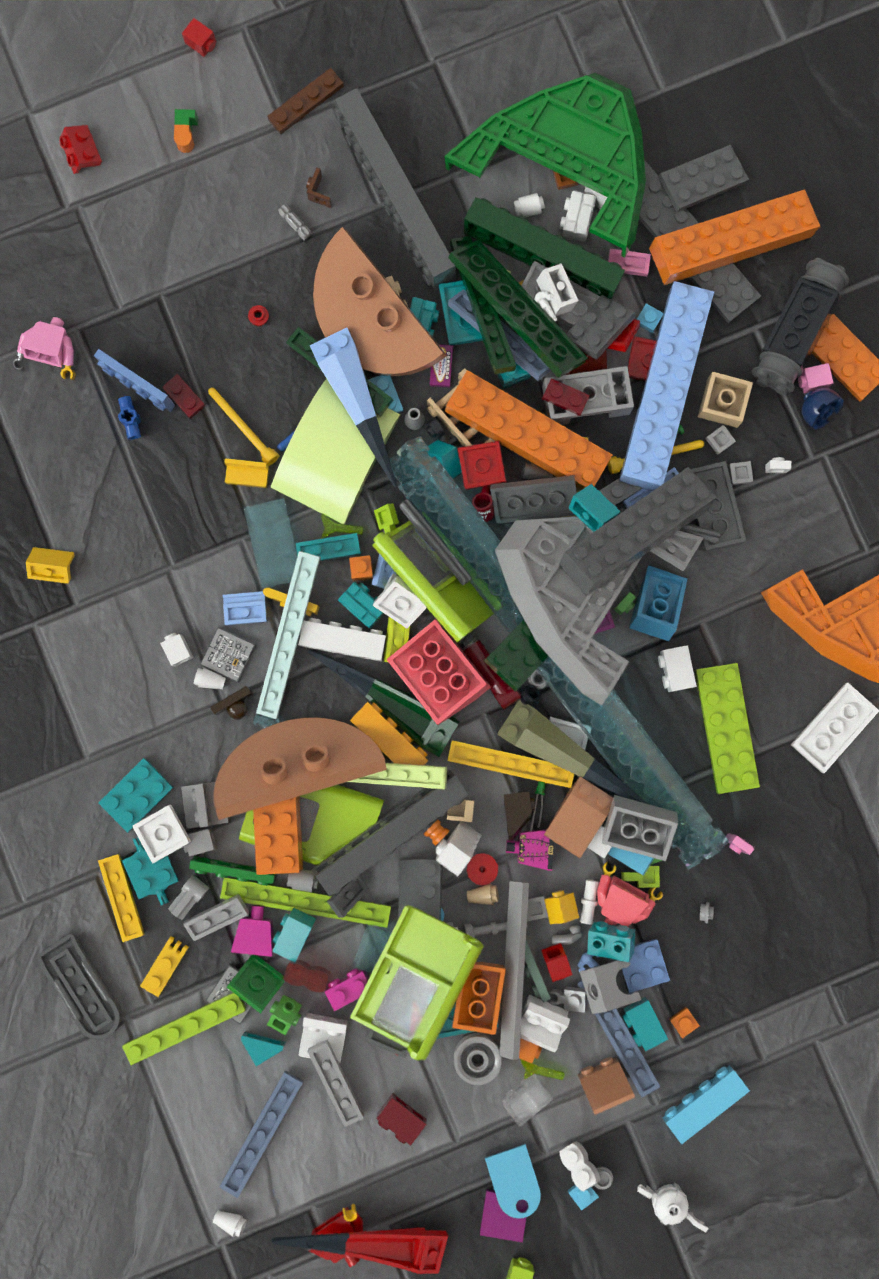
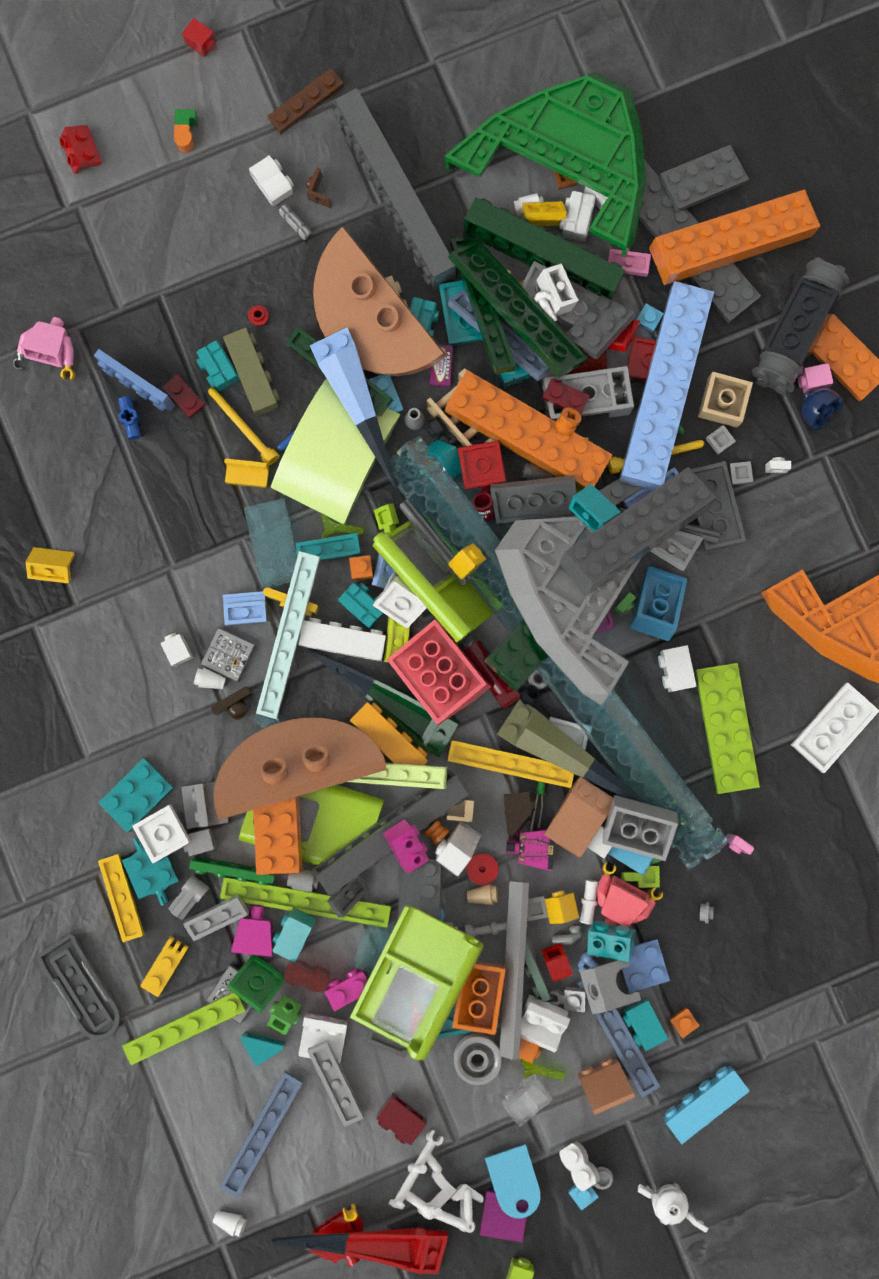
(217, 365): none -> teal brick
(250, 371): none -> olive brick
(271, 181): none -> white brick
(406, 846): none -> dark pink brick
(433, 1208): none -> white piece
(467, 561): none -> yellow brick
(544, 213): none -> yellow panel
(568, 421): none -> orange wheel

